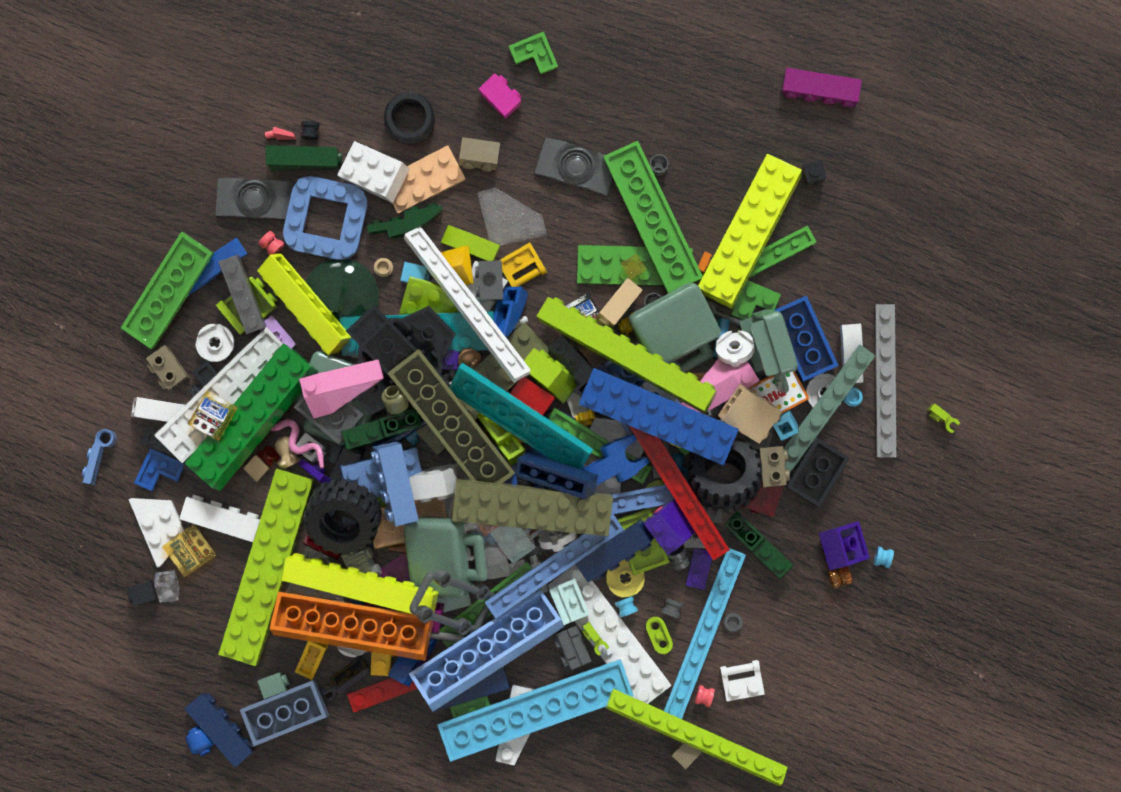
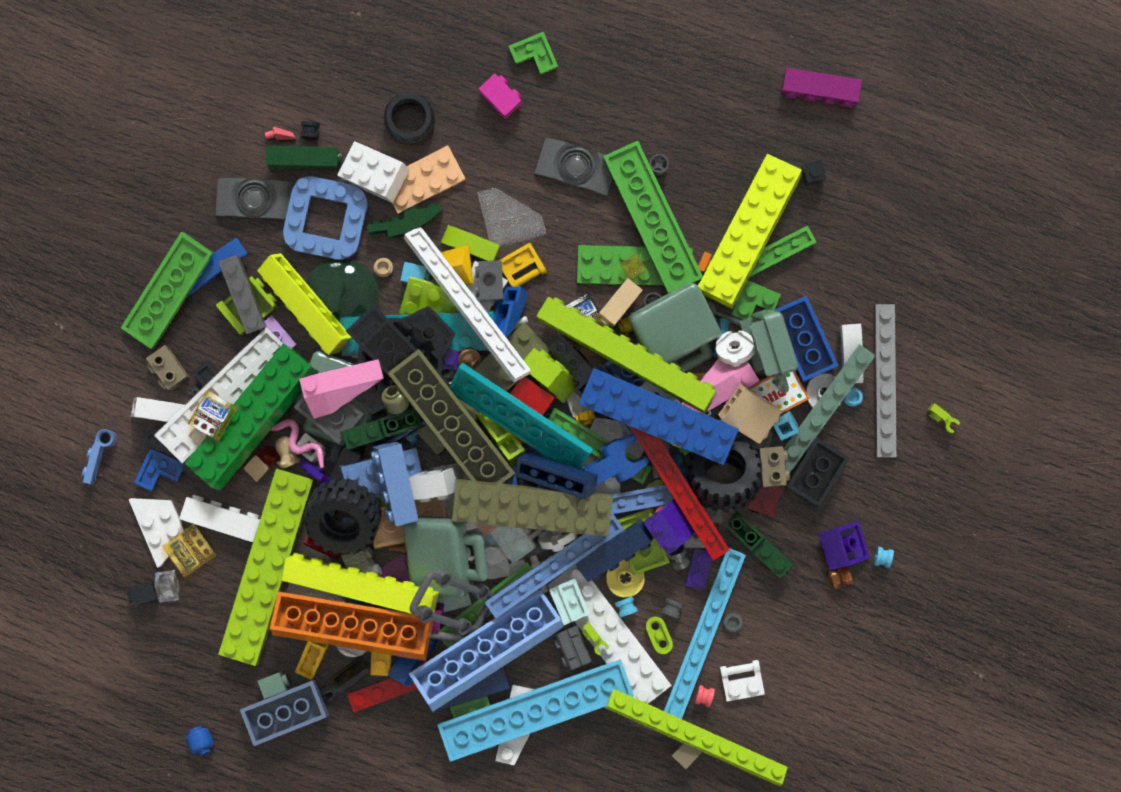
(214, 354): white plate -> none
(220, 728): dark blue brick -> none
(271, 243): coral wheel -> none
(479, 154): dark tan brick -> none

